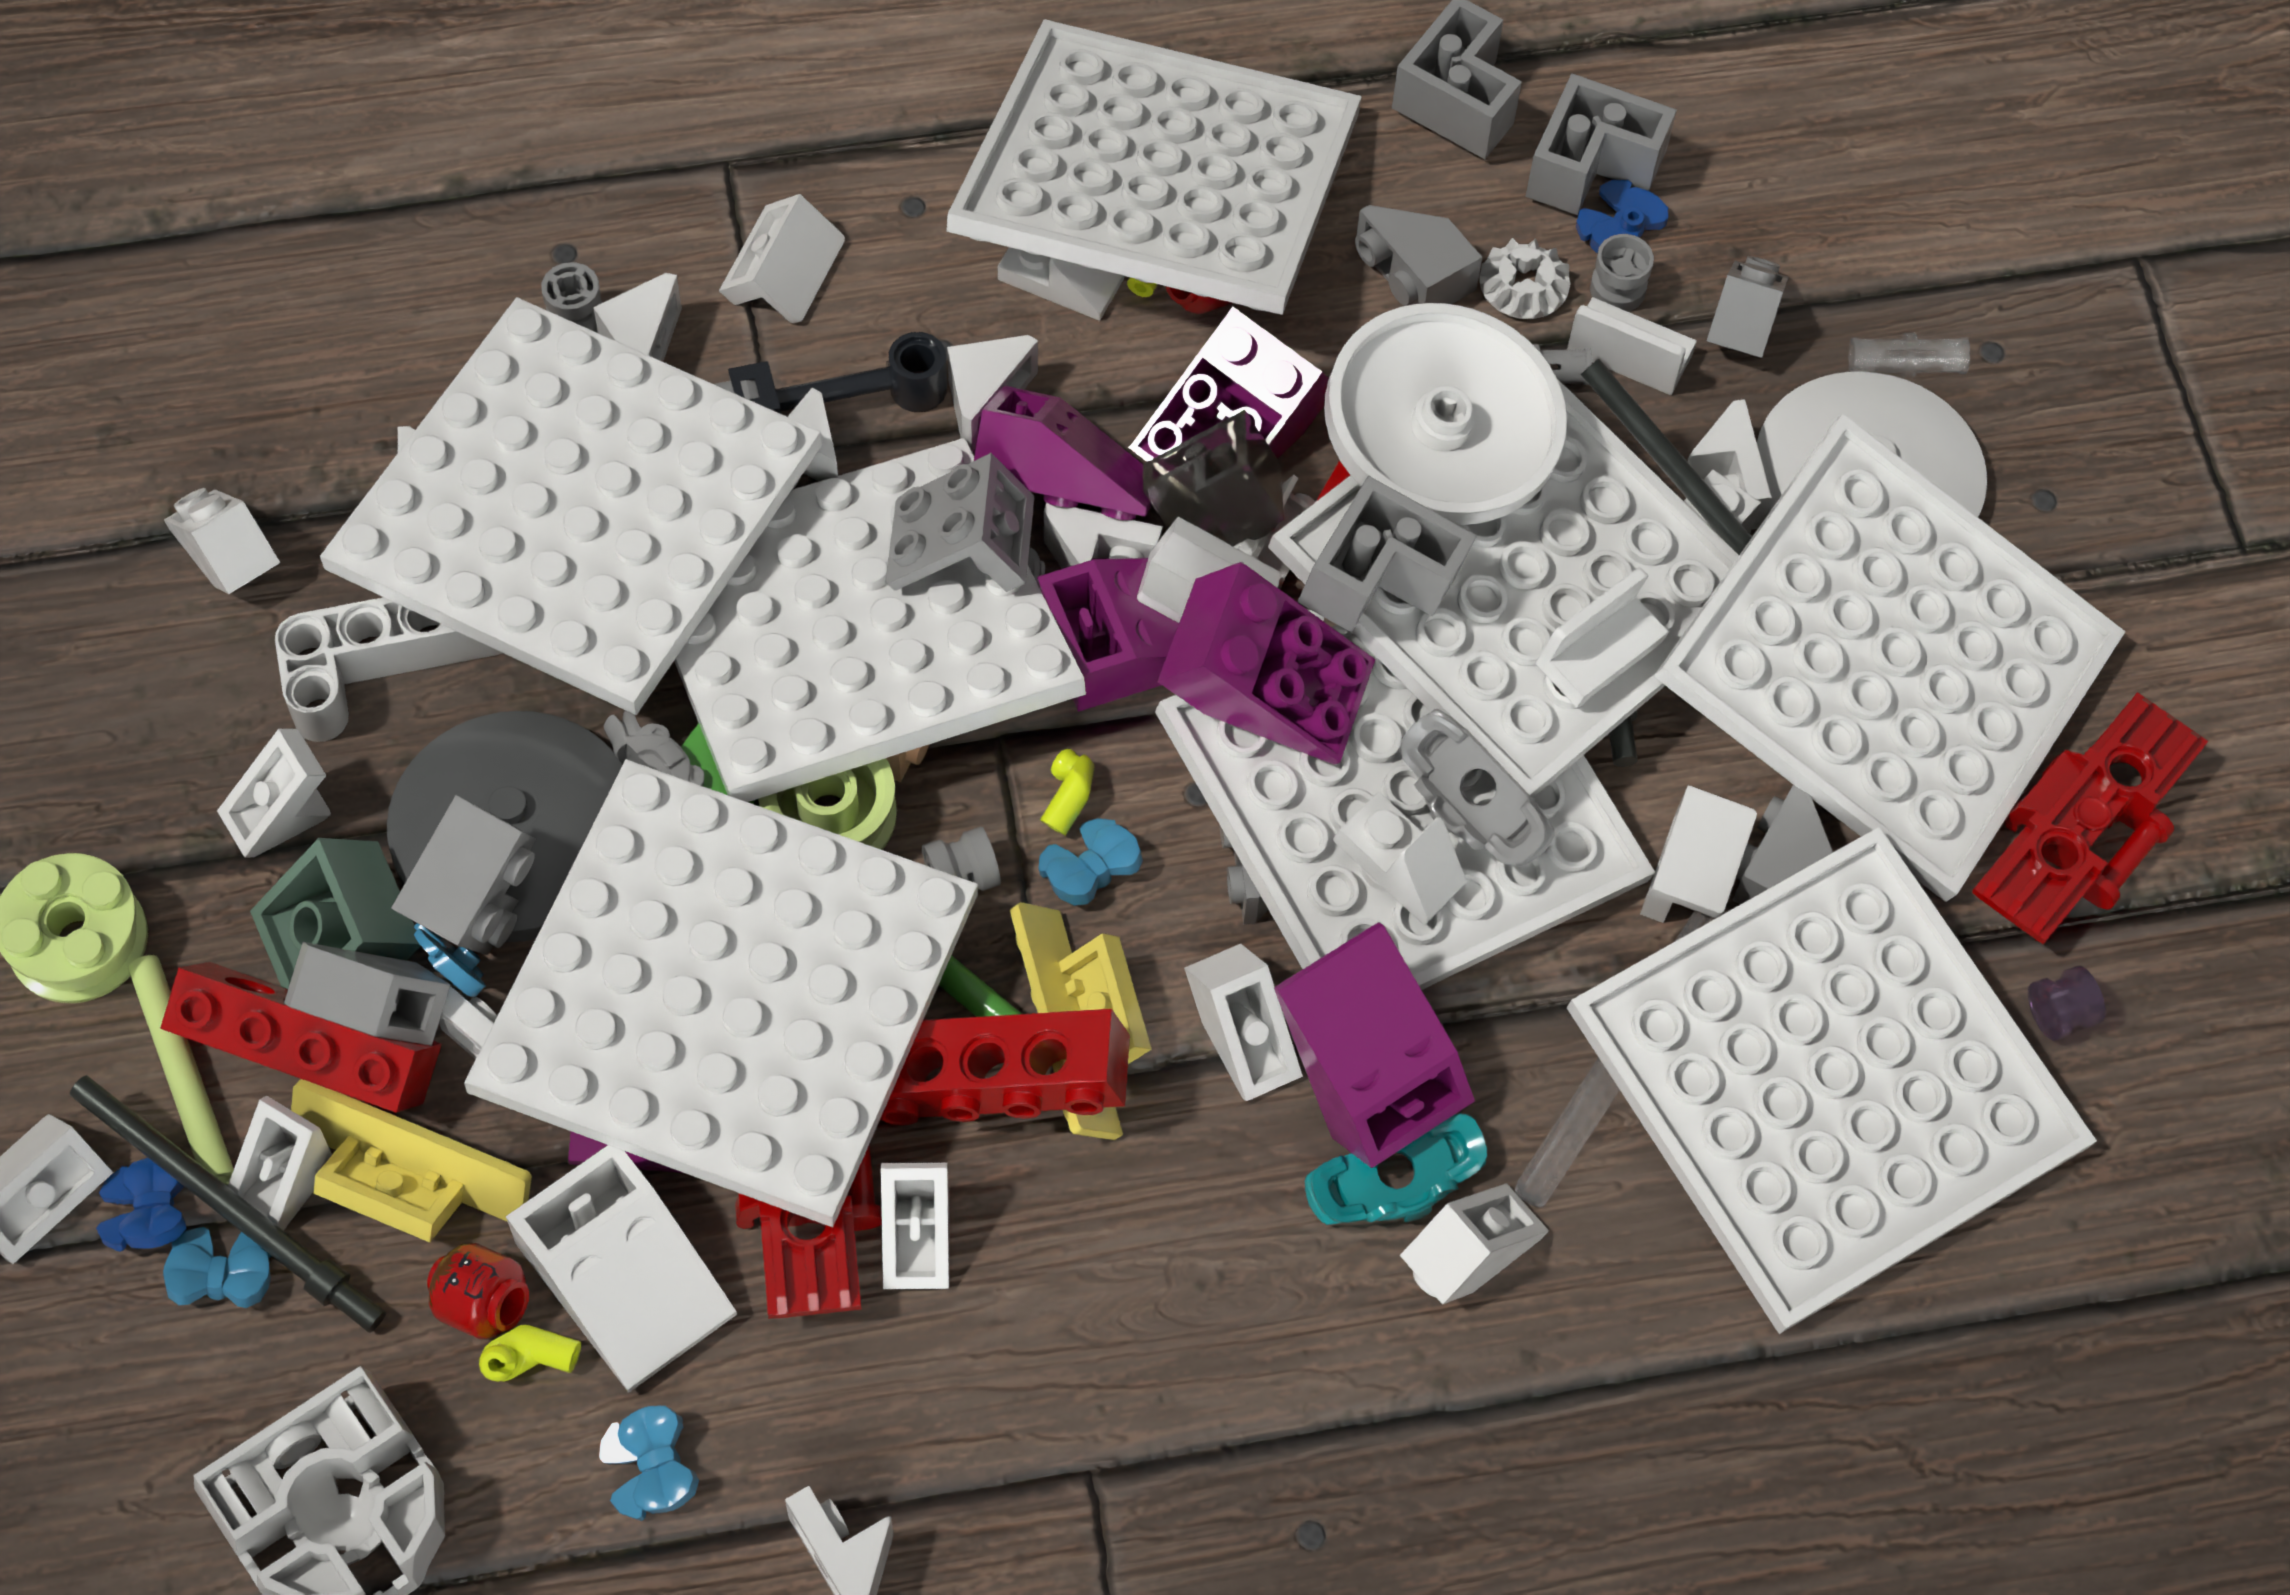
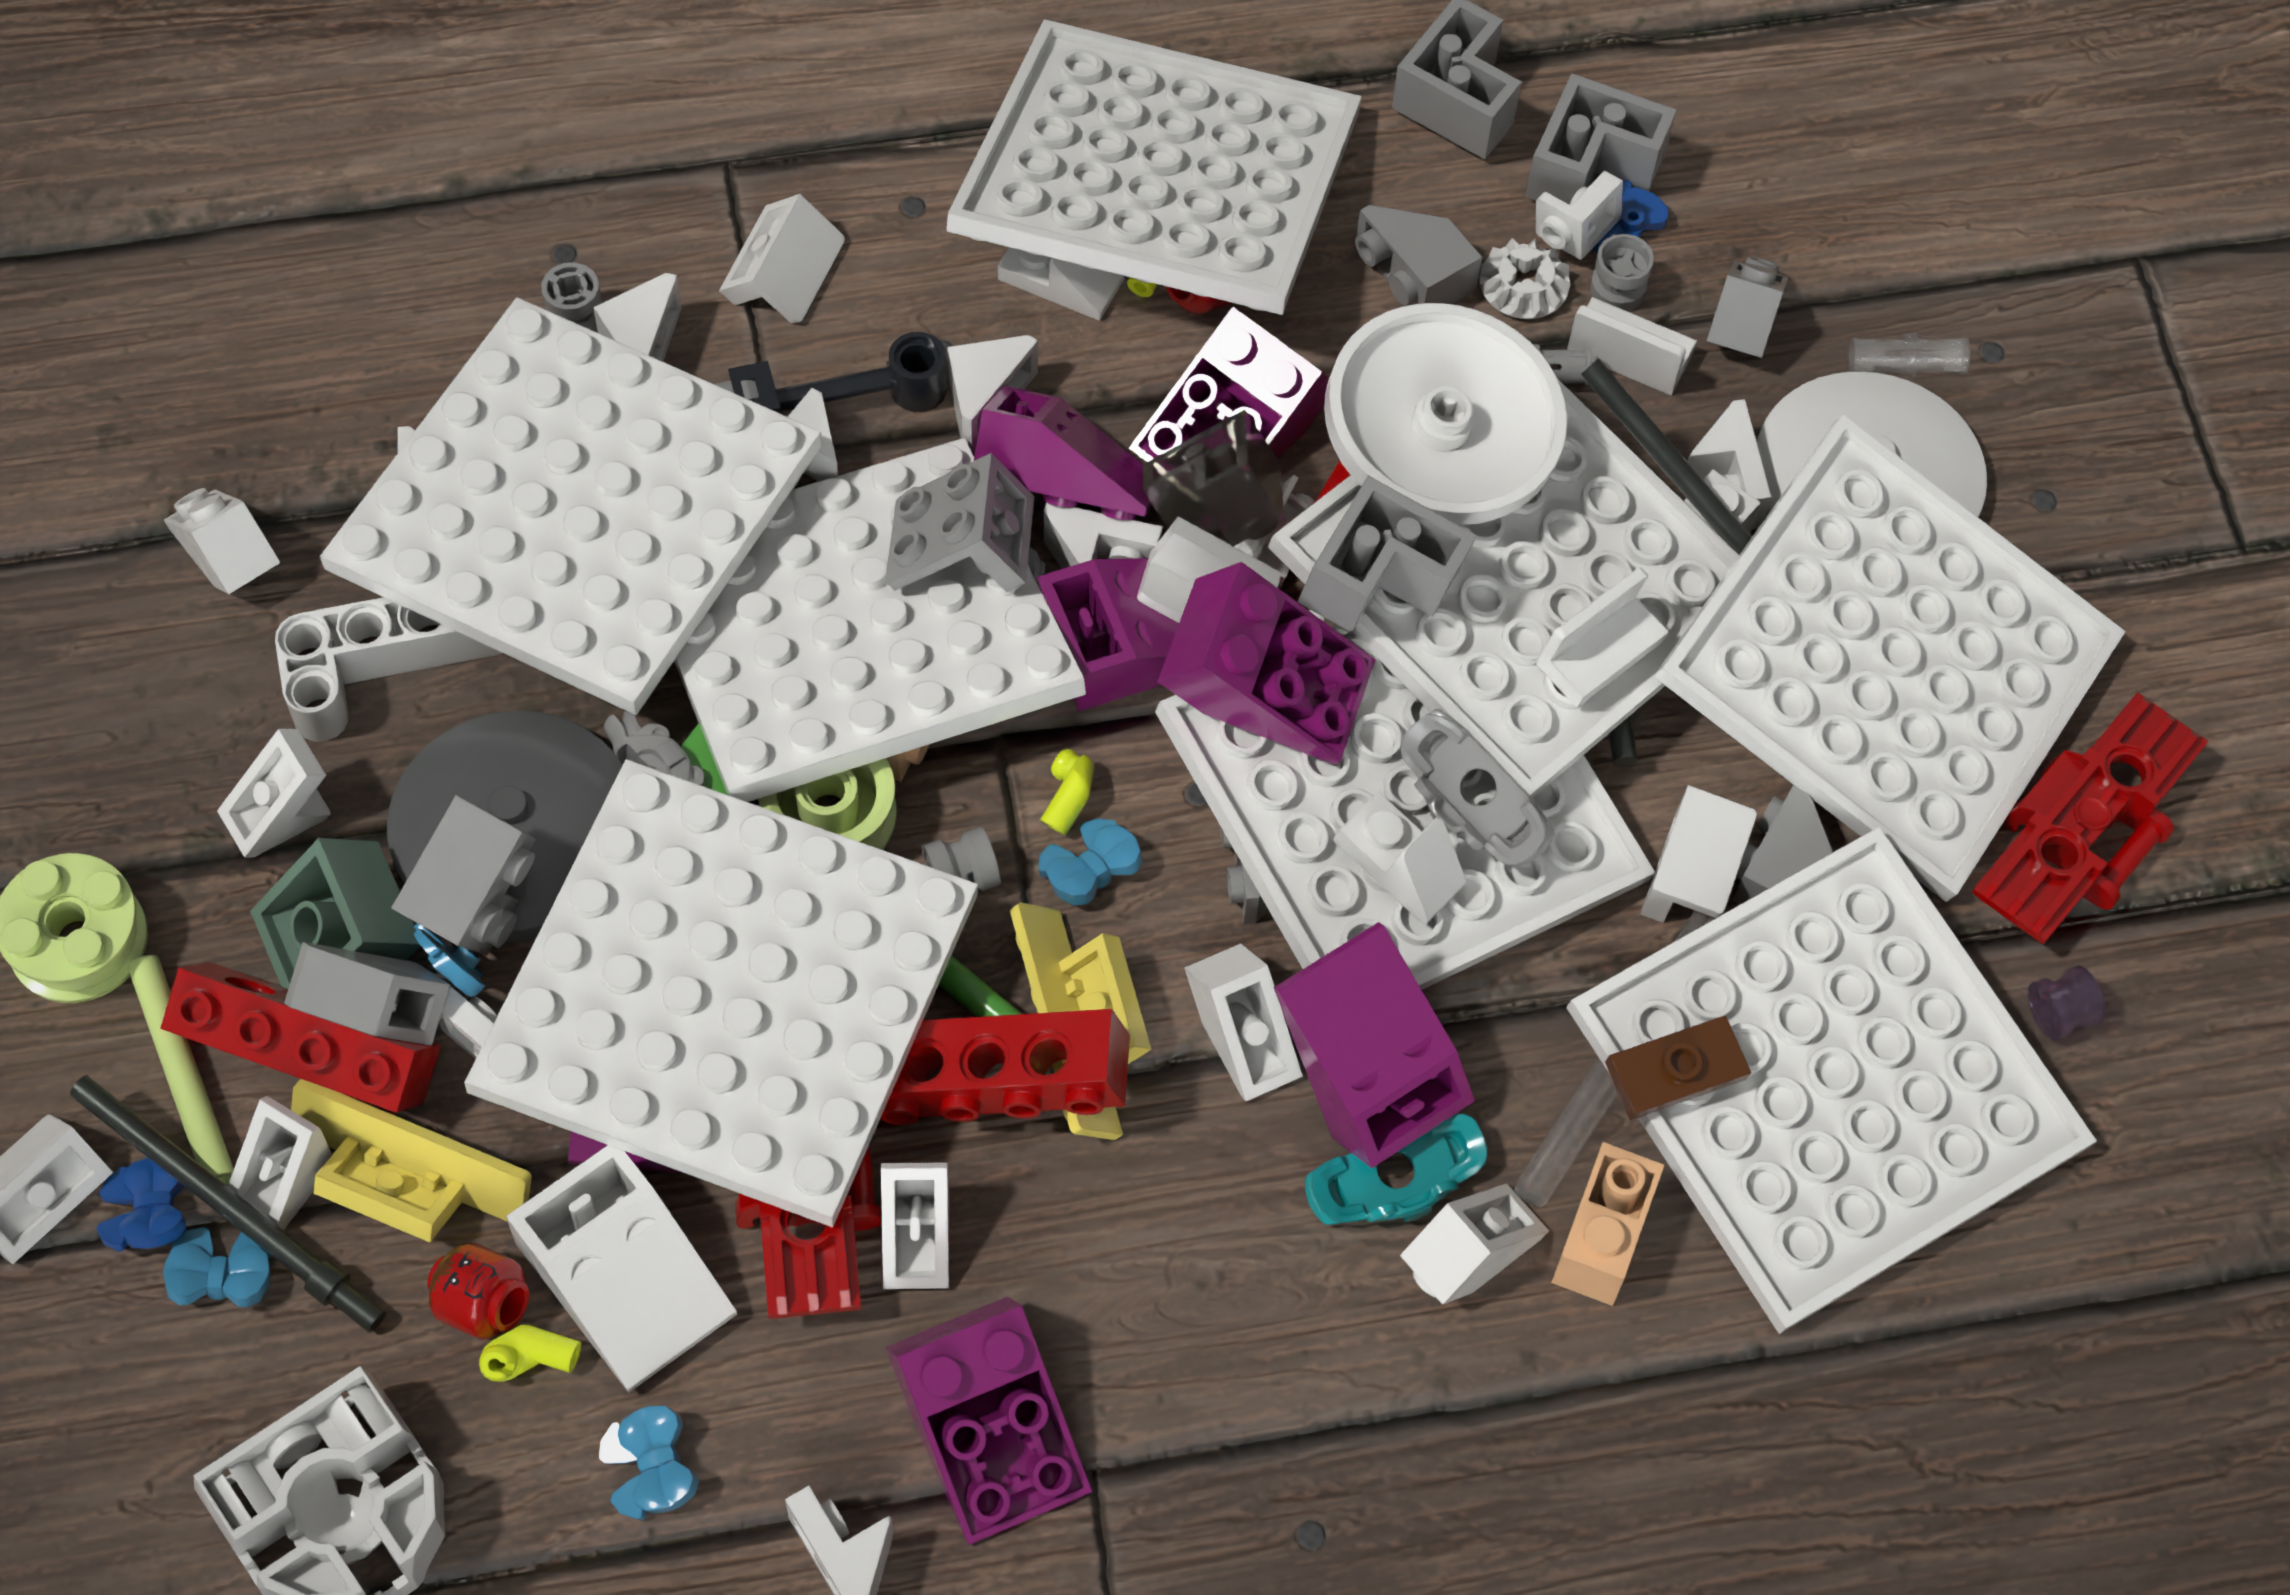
(989, 1418): none -> magenta slope
(1585, 220): none -> white bracket
(1608, 1224): none -> light nougat slope
(1677, 1067): none -> reddish brown plate

